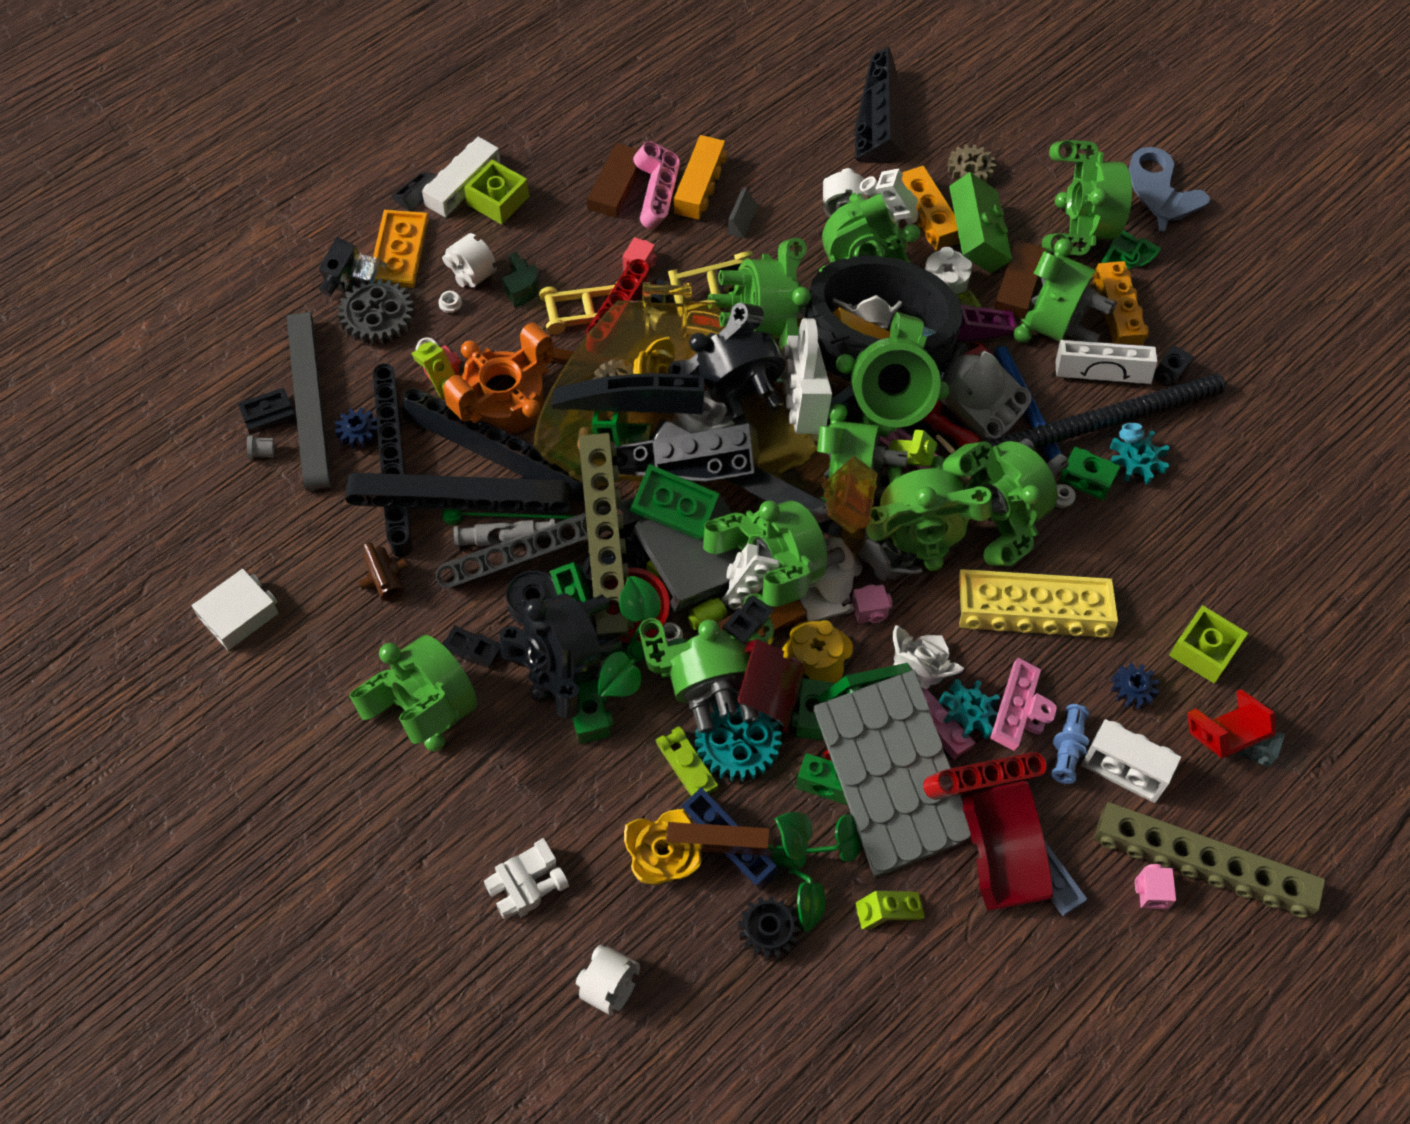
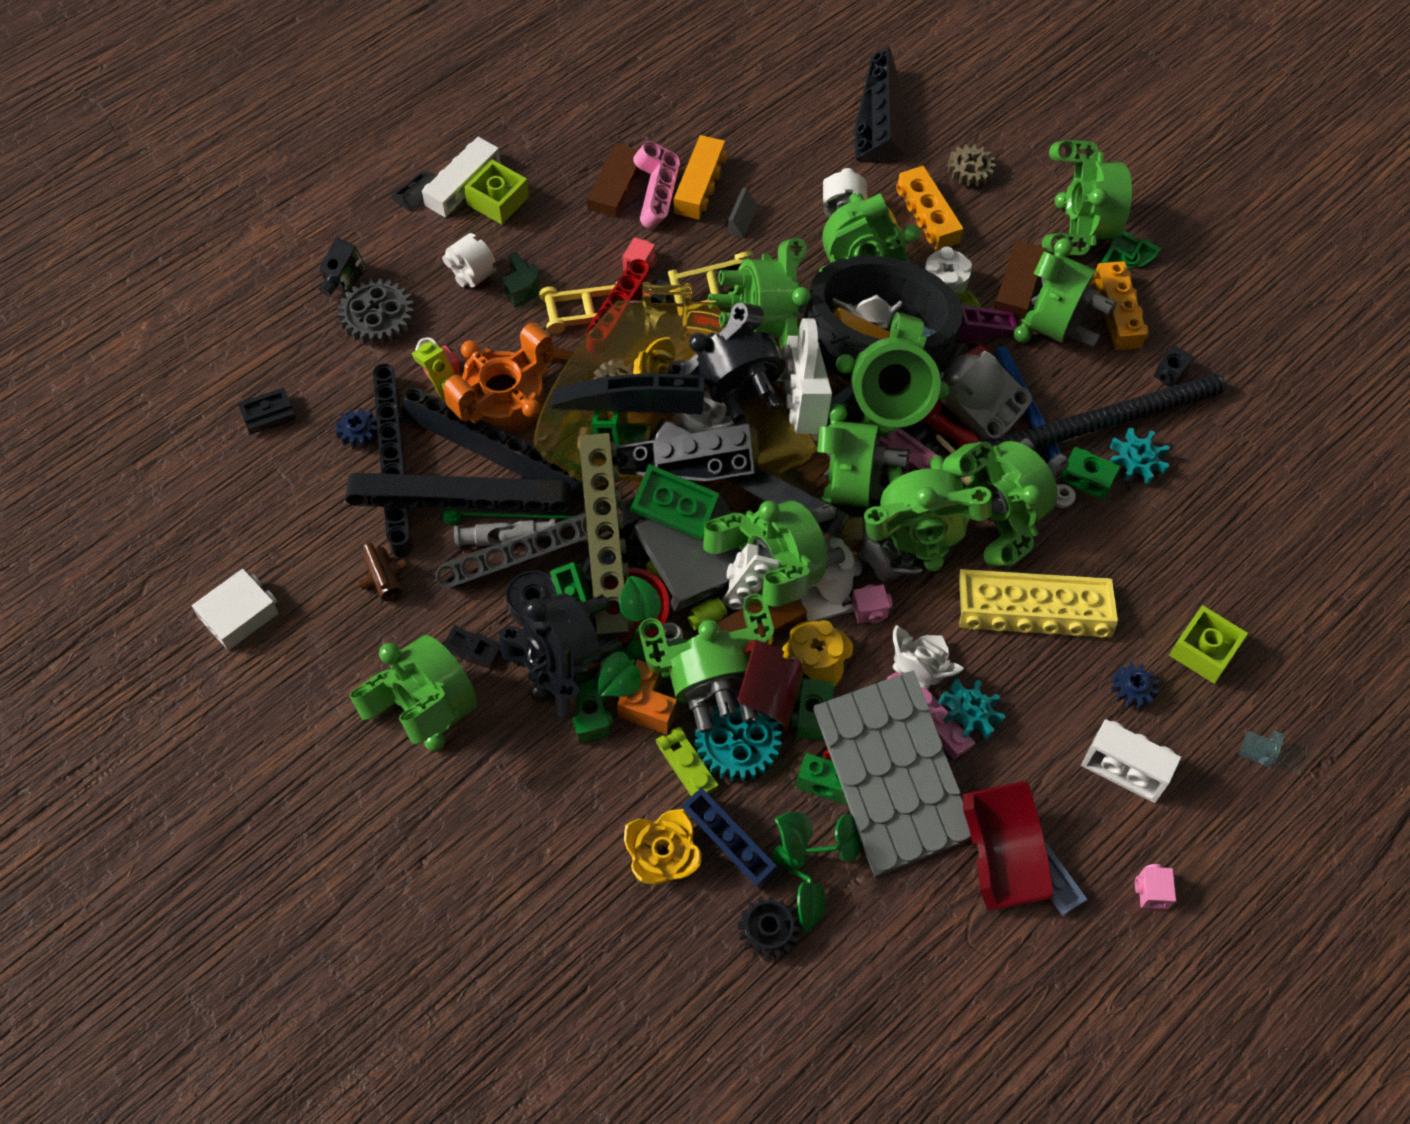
(259, 447): light grey bush -> none
(308, 402): dark grey beam -> none
(366, 267): clear light blue panel -> none
(400, 246): light orange tile -> none
(450, 302): white plate -> none
(518, 880): white hips -> none
(607, 979): white brick -> none
(646, 705): none -> orange brick
(720, 839): reddish brown piece -> none
(748, 619): black slope -> none
(851, 494): clear orange wedge -> none
(861, 680): green plate -> none
(888, 906): lime bracket -> none
(894, 193): white hips -> none
(920, 448): lime bracket -> none
(980, 223): bright green brick -> none
(984, 775): red beam -> none
(1020, 707): bright pink plate -> none
(1070, 744): medium blue piece -> none
(1106, 361): white brick -> none
(1131, 432): medium azure plate -> none
(1156, 192): sand blue animal -> none
(1235, 729): red panel -> none
(1305, 886): olive brick -> none

